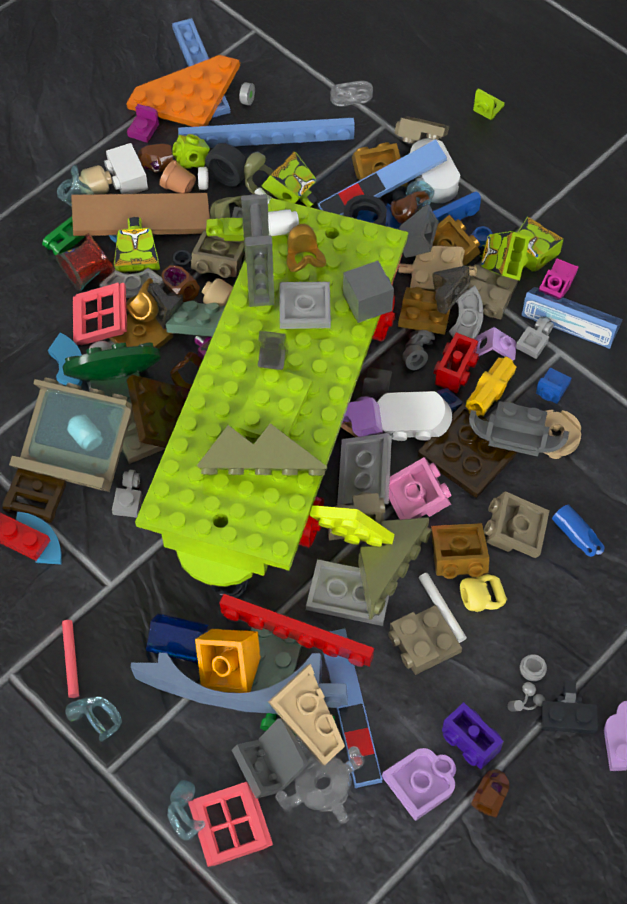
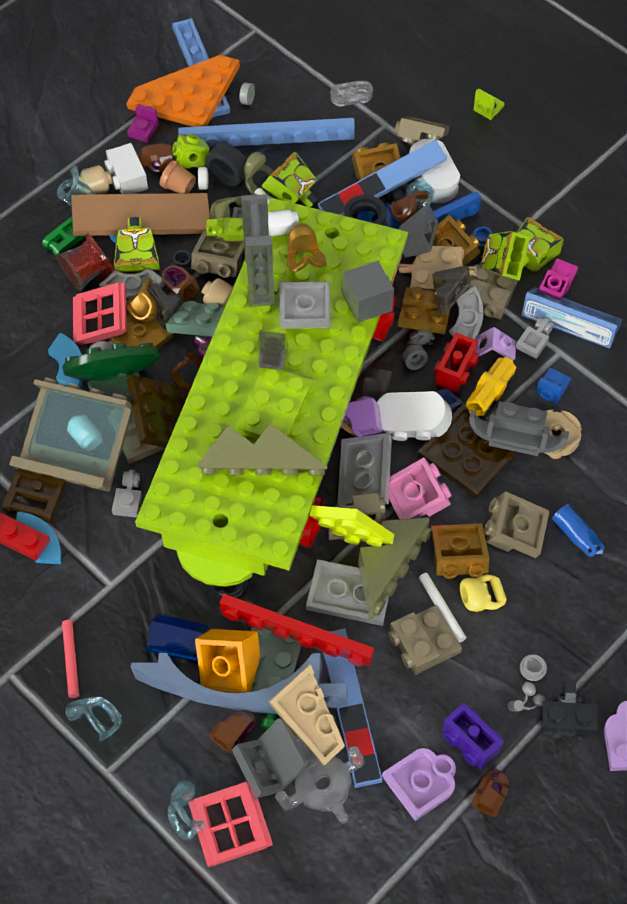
(232, 730): none -> reddish brown rock

